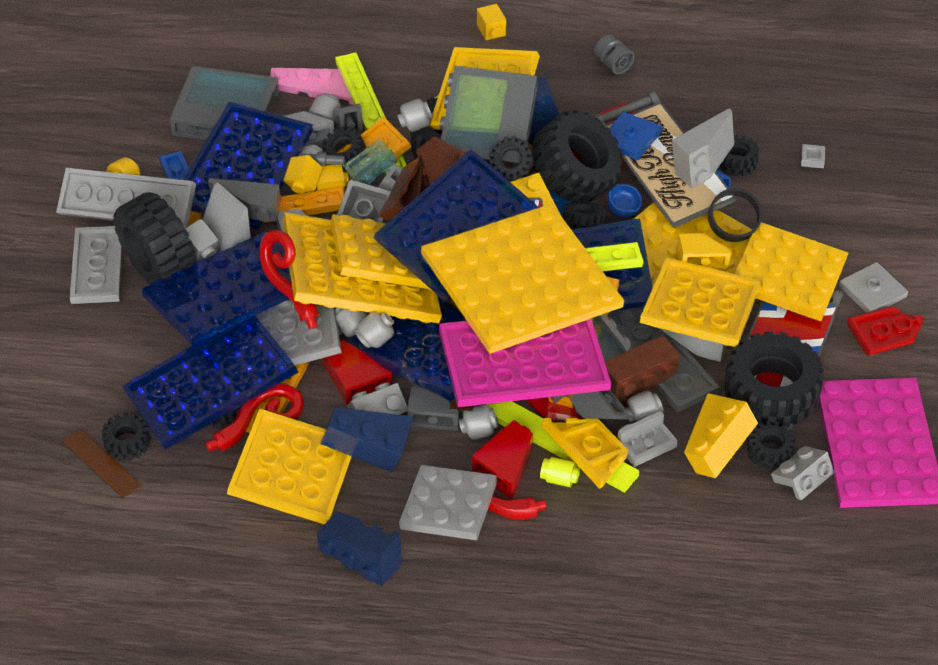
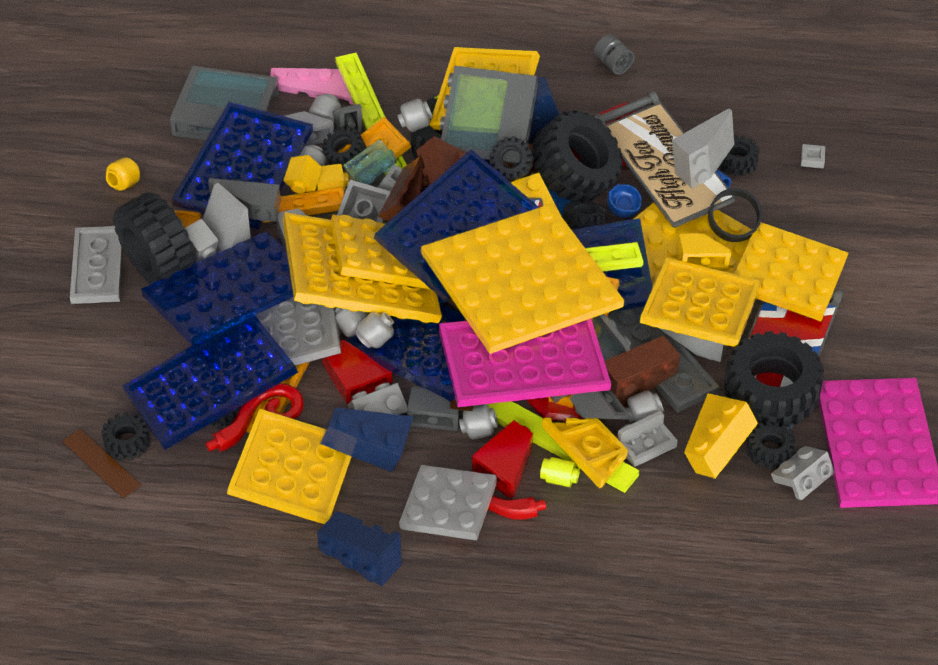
(101, 193): light grey plate -> none
(174, 165): blue plate -> none
(306, 312): red plant -> none
(323, 158): dark grey bar -> none
(491, 22): yellow brick -> none
(634, 134): blue plate -> none
(873, 288): light grey plate -> none
(884, 329): red tile -> none

